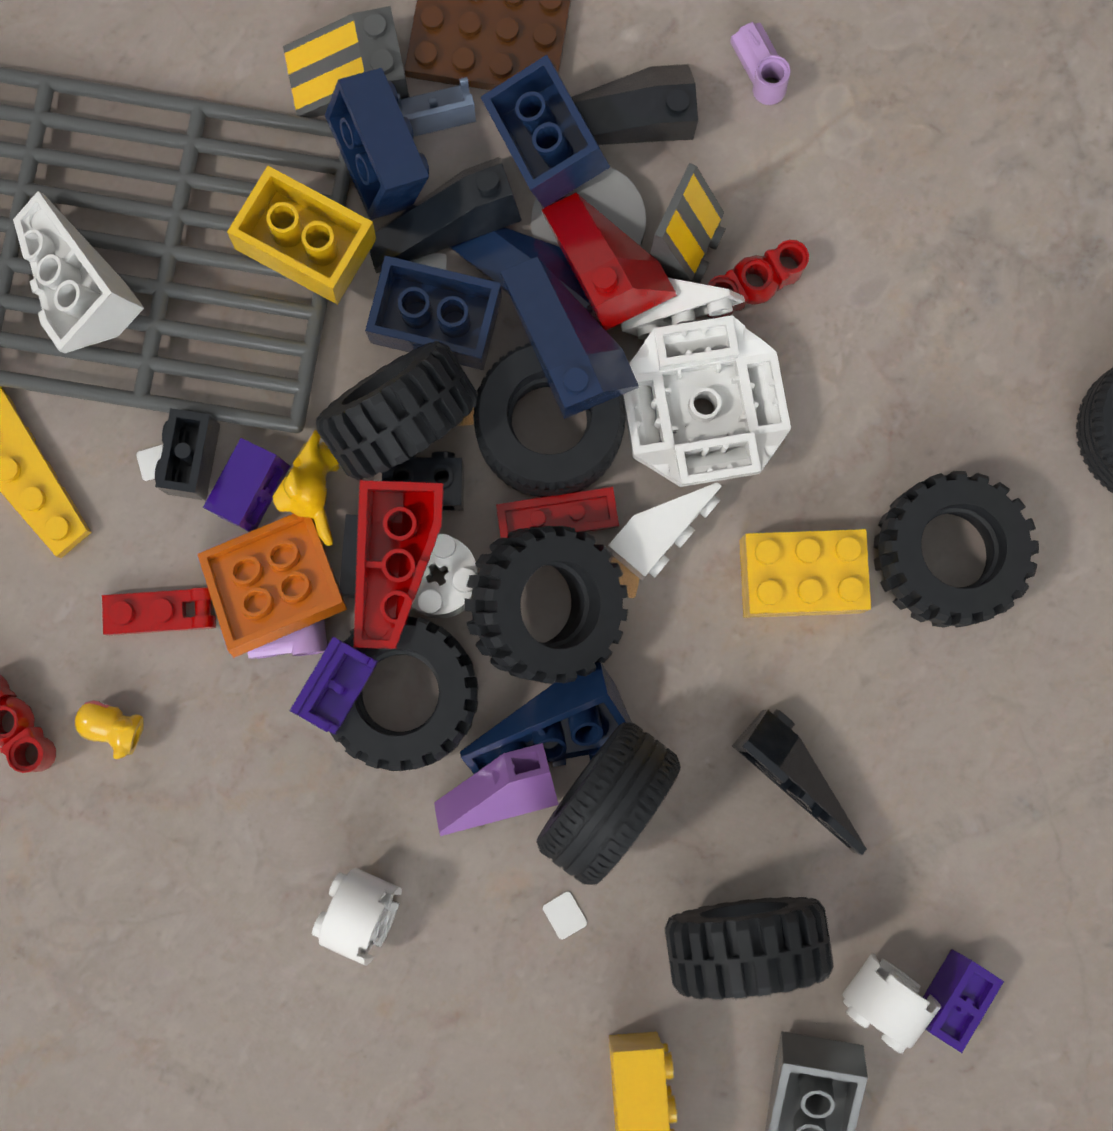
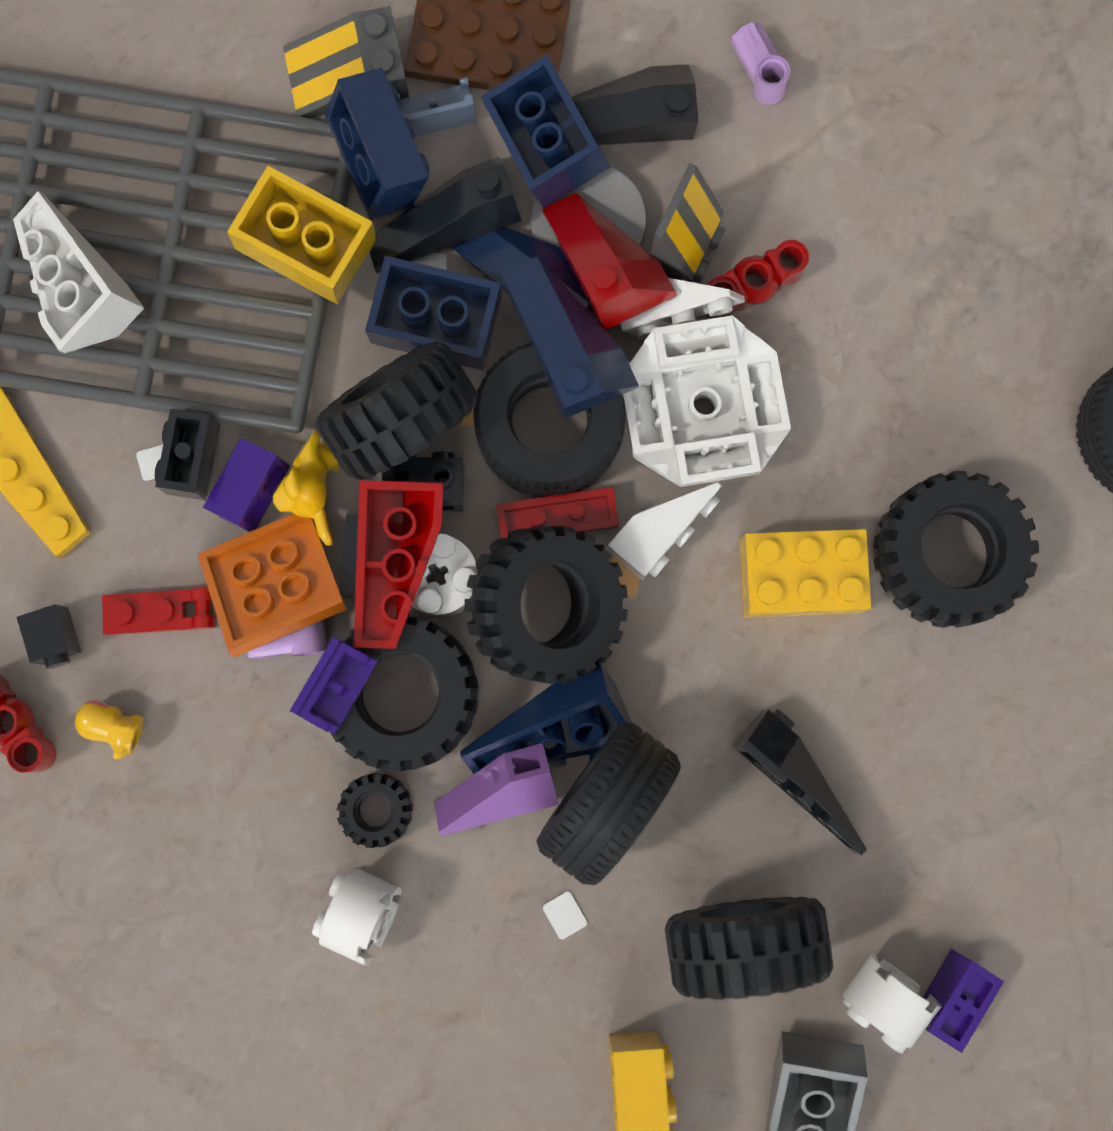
(49, 636): none -> black brick
(350, 815): none -> black tyre

